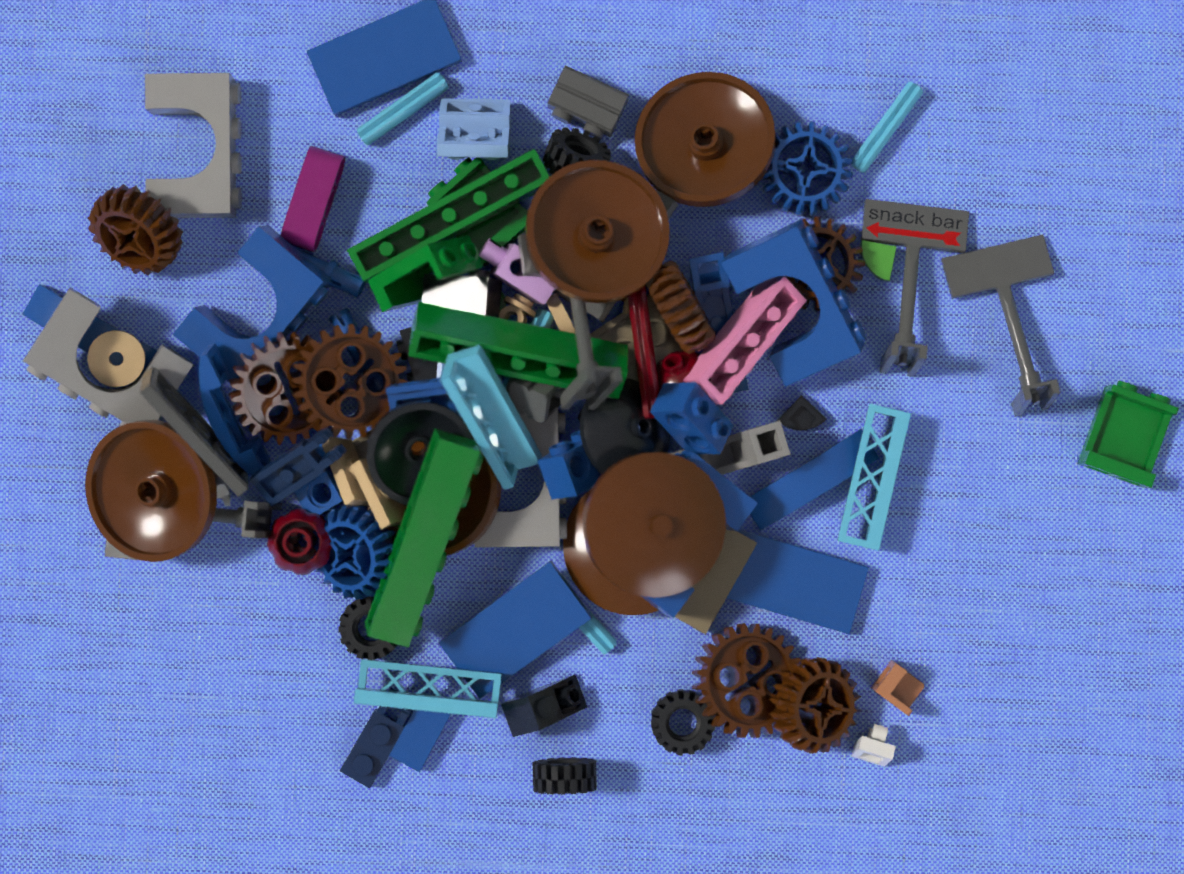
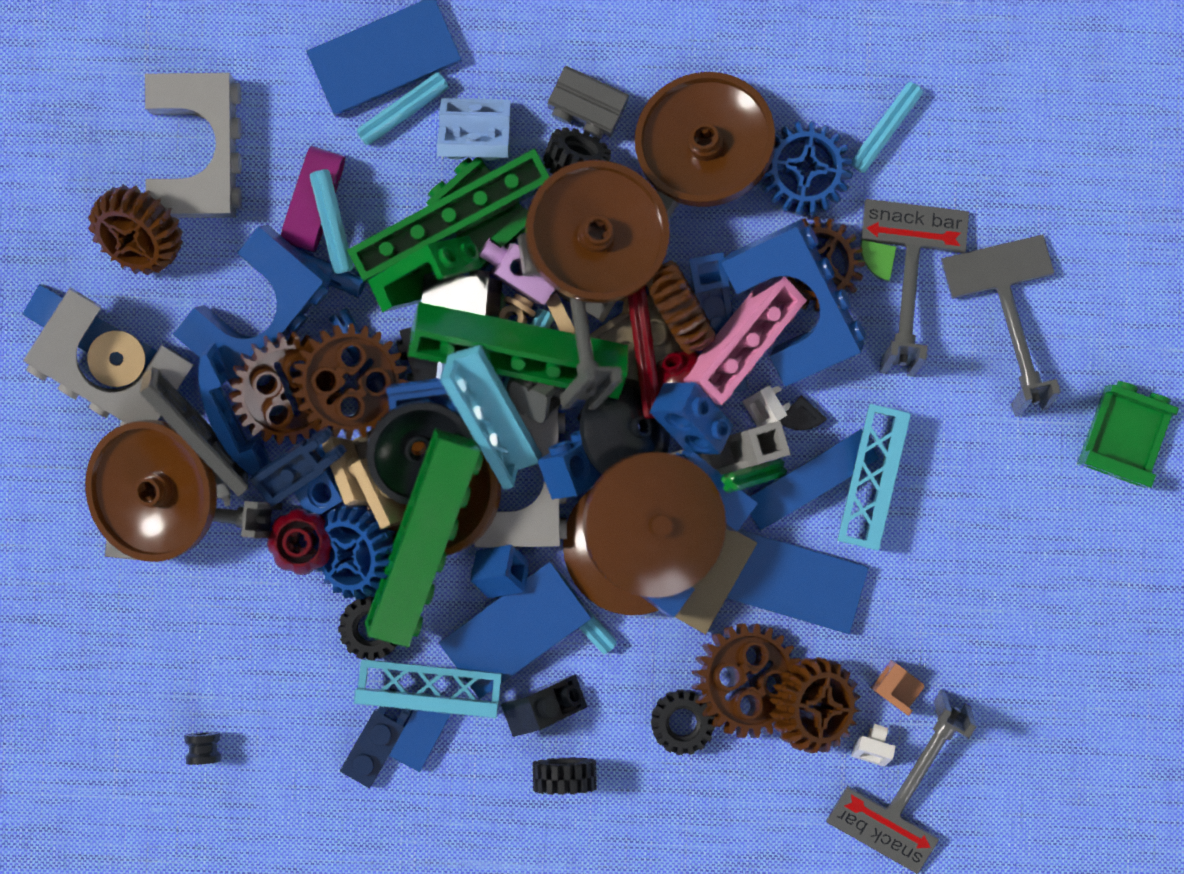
(202, 748): none -> black wheel
(331, 221): none -> medium azure axle
(500, 571): none -> blue brick
(753, 475): none -> green axle
(765, 406): none -> white tile
(883, 826): none -> dark grey piece

